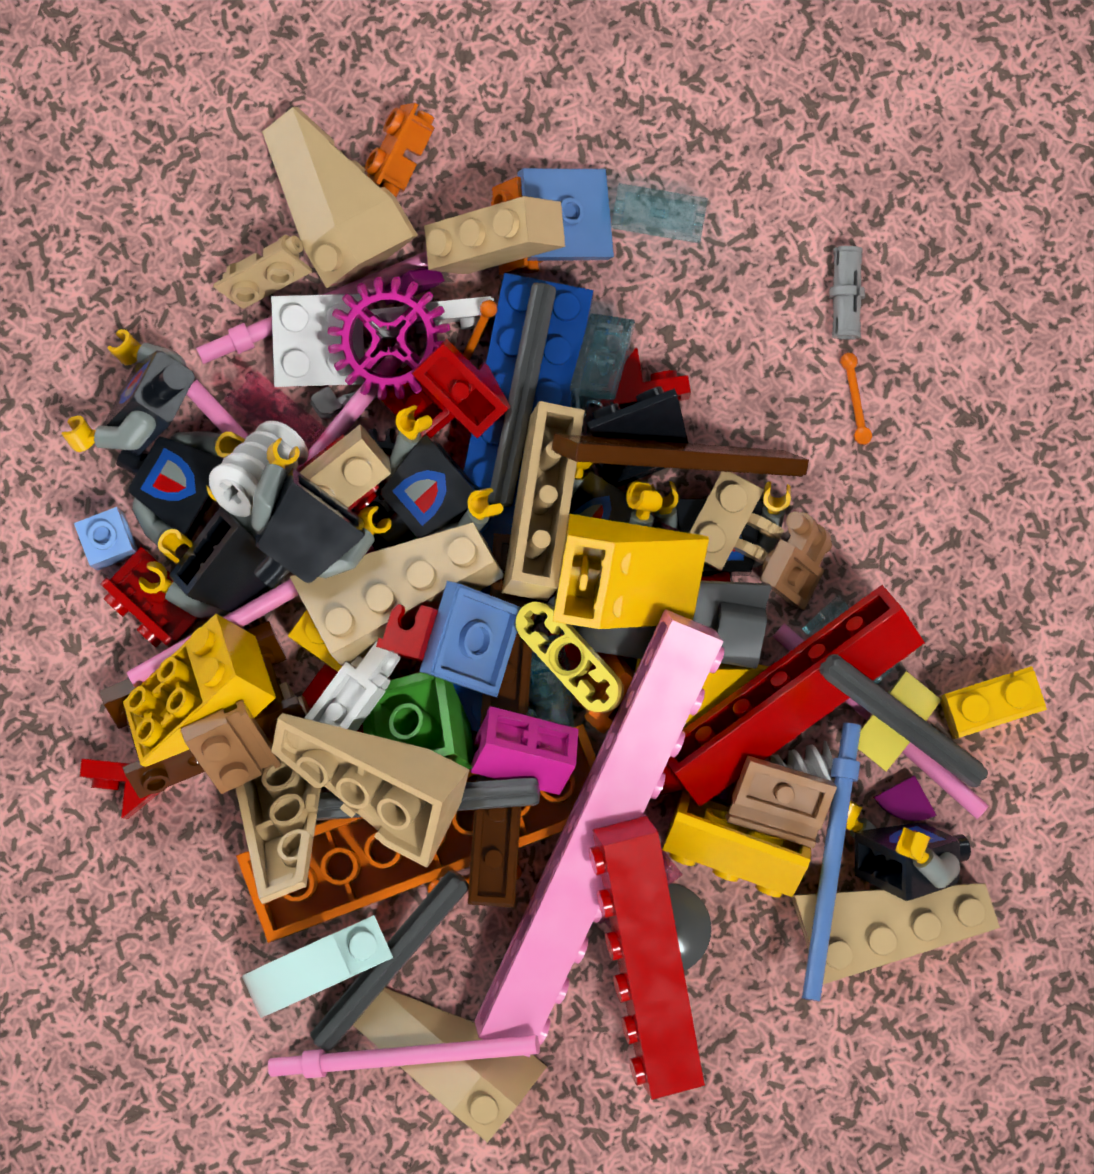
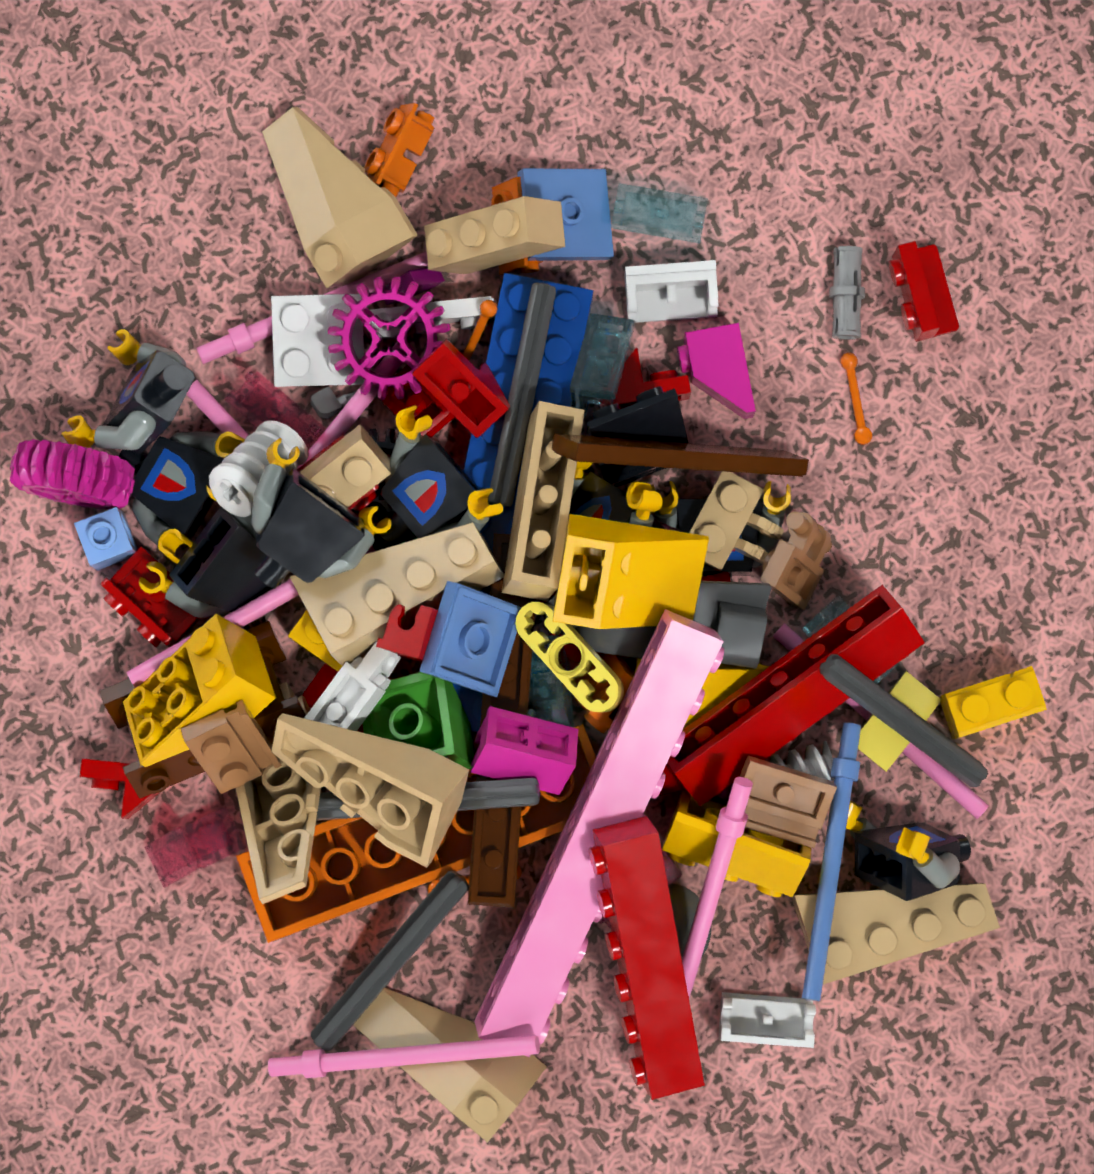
(72, 474): none -> dark pink gear
(195, 846): none -> clear pink slope
(262, 276): tan hinge -> none
(317, 966): light aqua arch -> none
(671, 291): none -> white hinge
(719, 366): none -> dark pink slope
(730, 826): none -> bright pink bar
(766, 1020): none -> white hinge
(906, 801): magenta tile -> none
(925, 291): none -> red bracket

